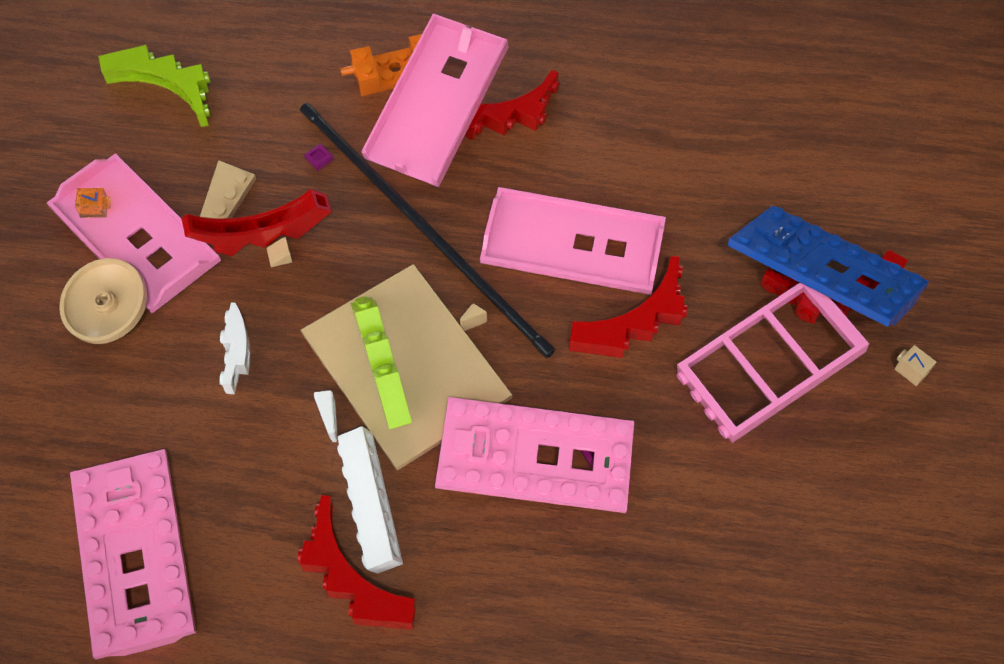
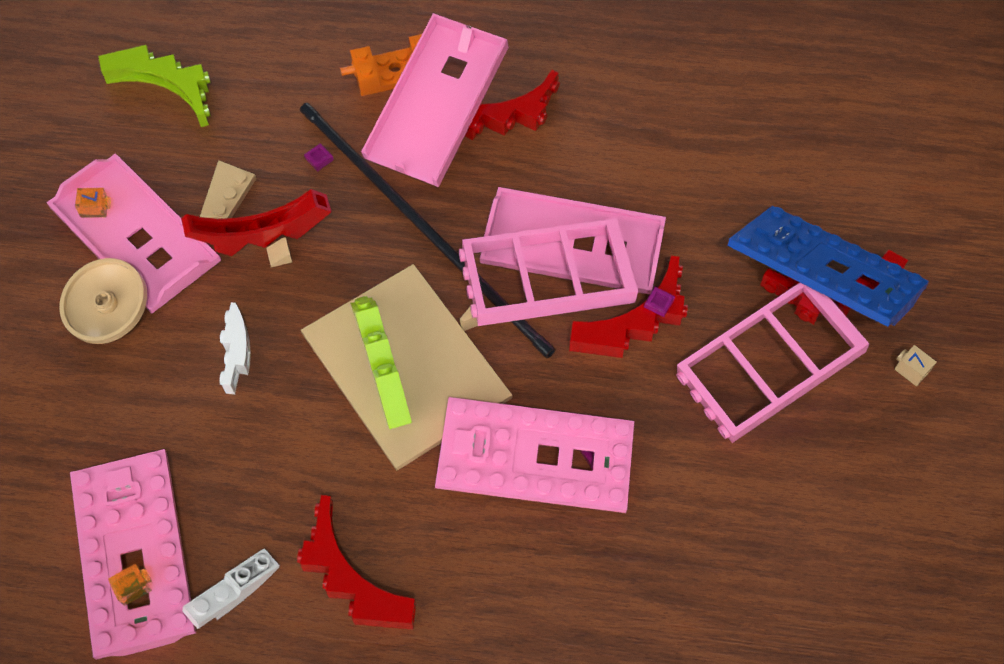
(130, 584): none -> clear yellow brick
(232, 590): none -> white slope
(326, 405): white slope -> none
(369, 501): white brick -> none
(554, 306): none -> bright pink window
(659, 301): none -> magenta tile

